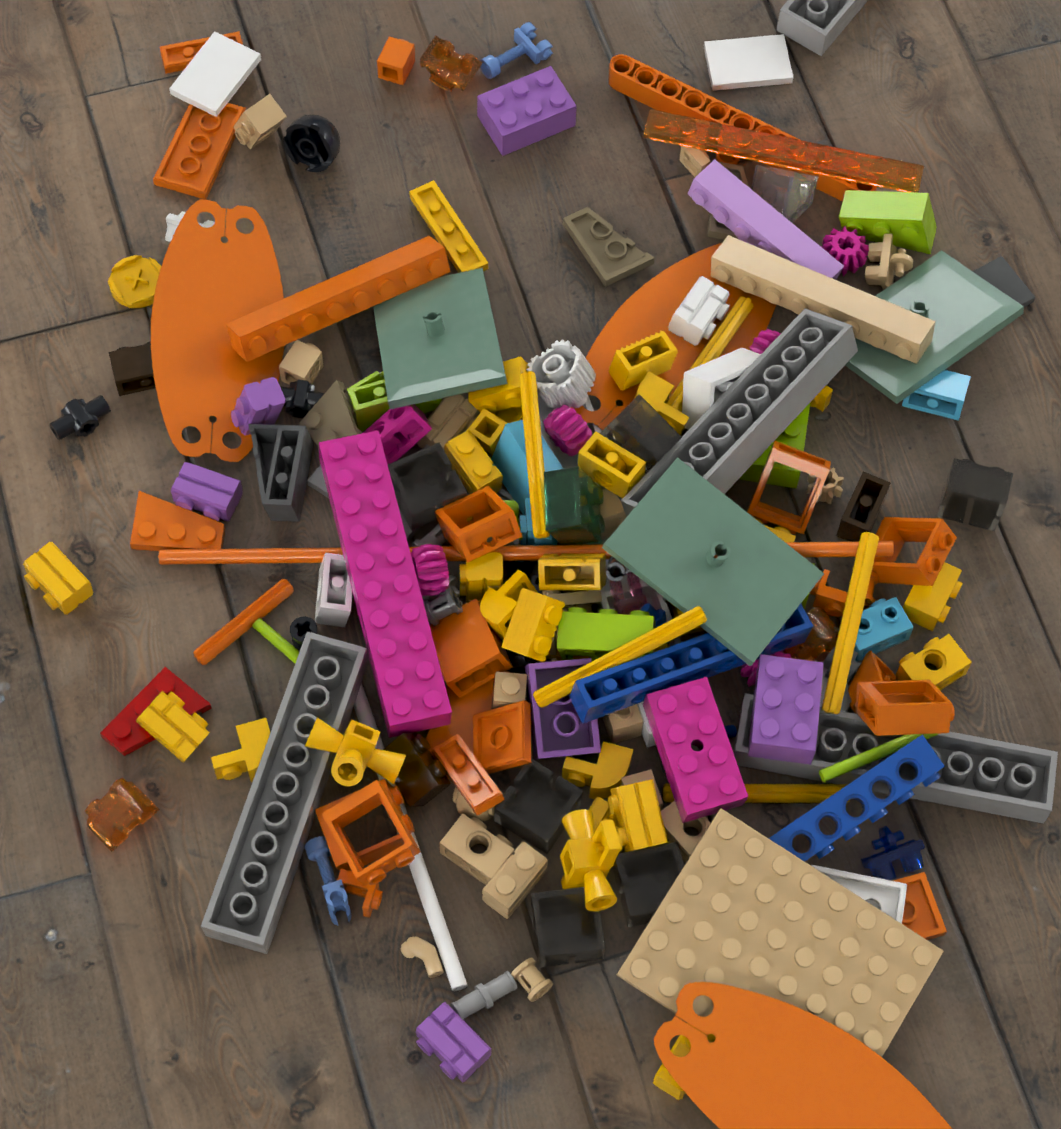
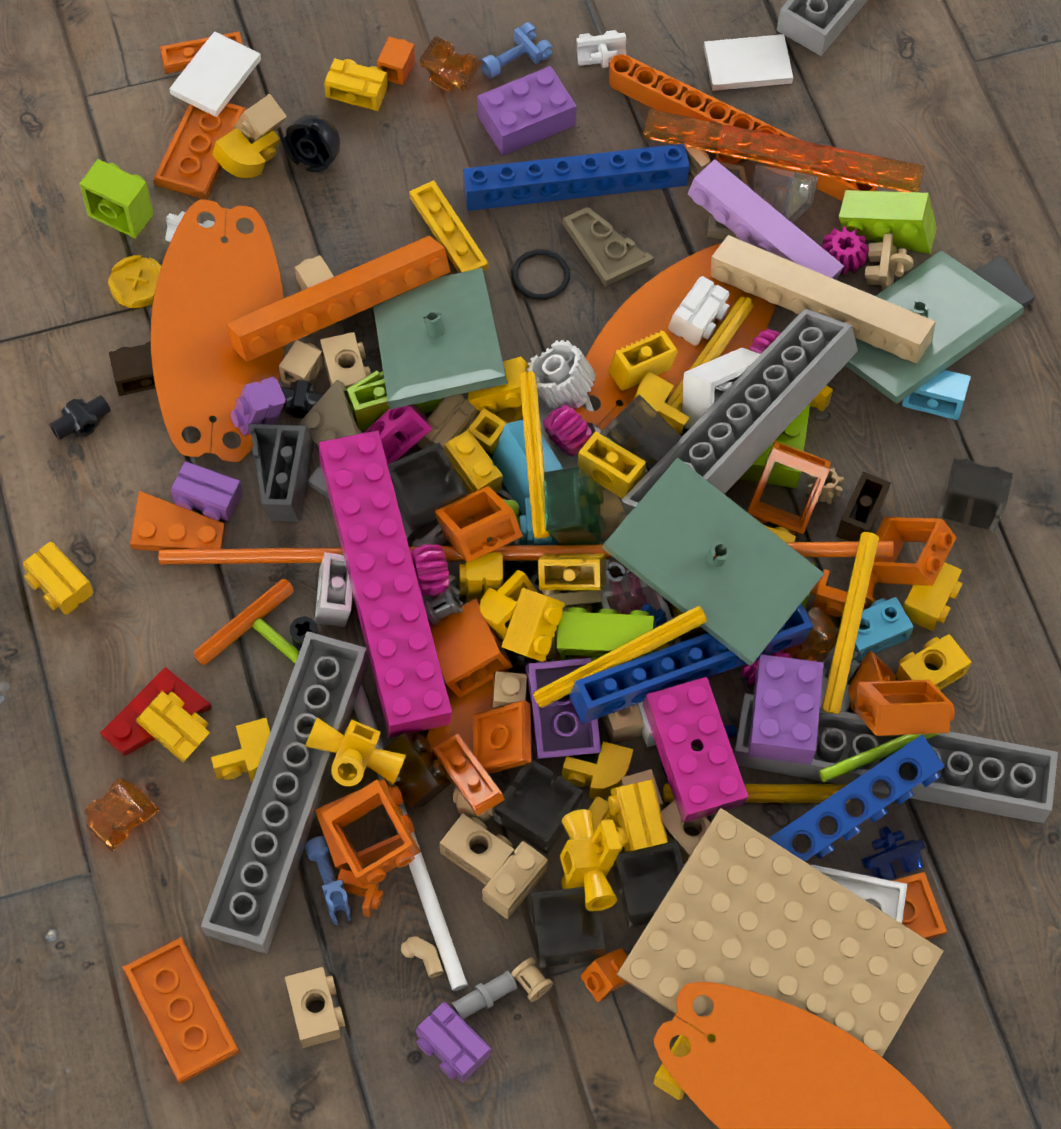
(116, 198): none -> lime brick
(180, 1010): none -> orange tile
(242, 157): none -> yellow brick
(309, 987): none -> tan brick
(312, 272): none -> tan brick
(344, 351): none -> tan brick
(356, 84): none -> yellow brick
(540, 252): none -> black piece
(575, 177): none -> blue brick
(600, 48): none -> white hips
(601, 974): none -> orange bracket

